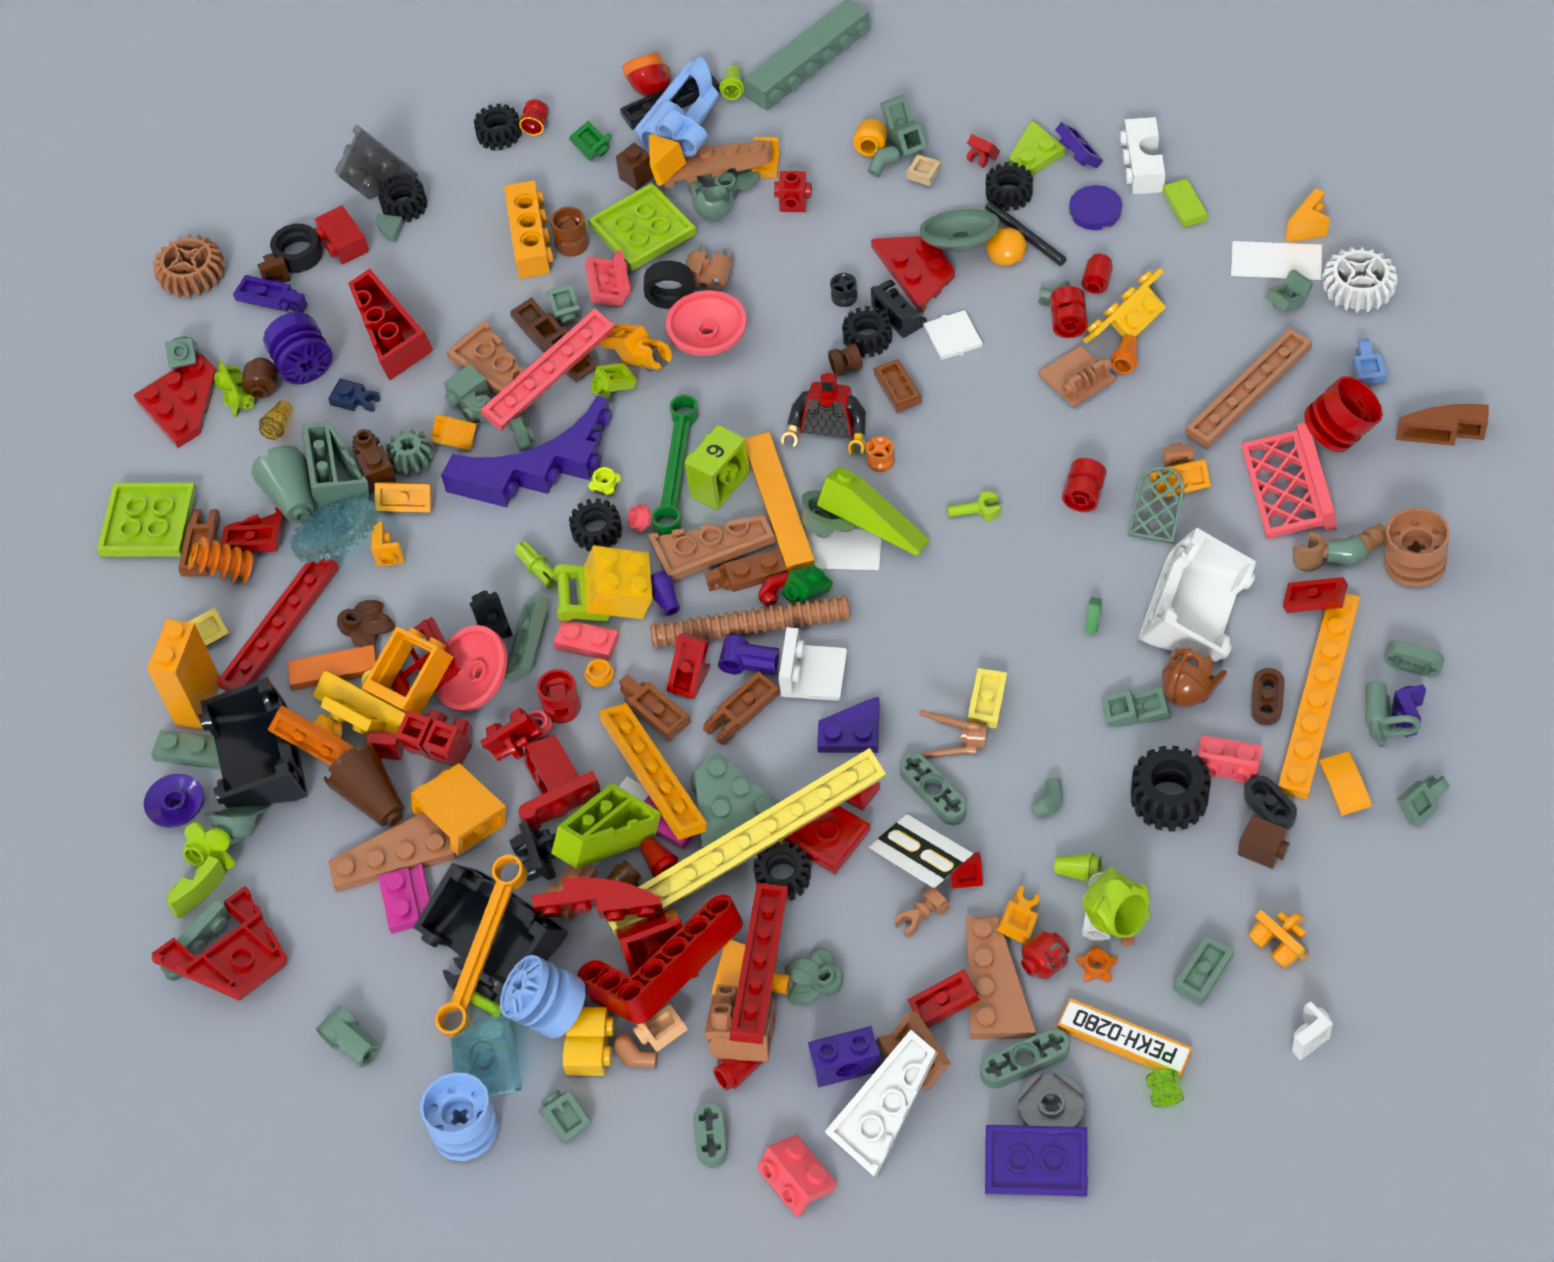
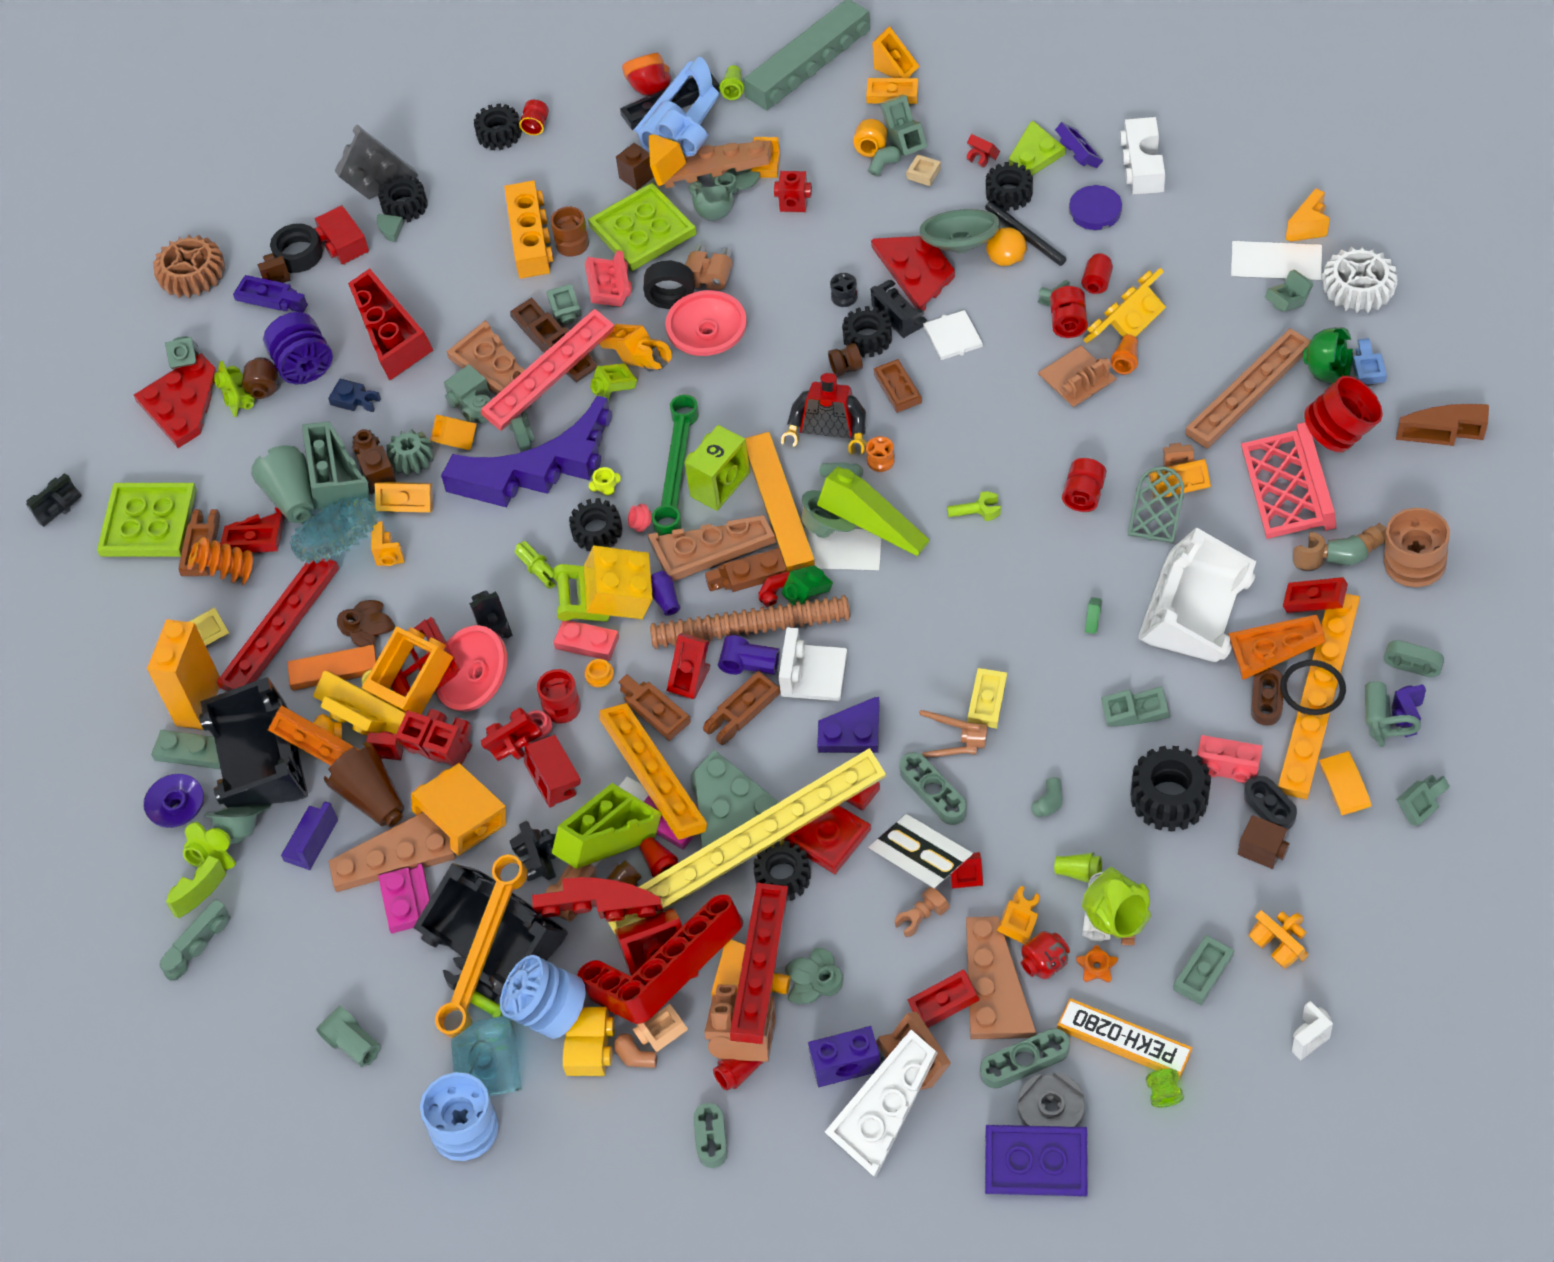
(53, 500): none -> black hips
(236, 961): red wing -> none
(275, 420): clear yellow cone -> none
(310, 836): none -> dark purple panel
(527, 638): sand green plate -> none
(559, 800): red plate -> none
(564, 1115): sand green bracket -> none
(590, 141): green bracket -> none
(795, 1174): coral bracket -> none
(827, 468): none -> sand green arm
(887, 88): none -> light orange plate
(892, 56): none -> light orange slope
(1185, 203): lime tile -> none
(1187, 684): dark orange helmet -> none
(1273, 643): none -> orange wing
(1328, 354): none -> green cylinder
(1342, 686): none -> black tyre

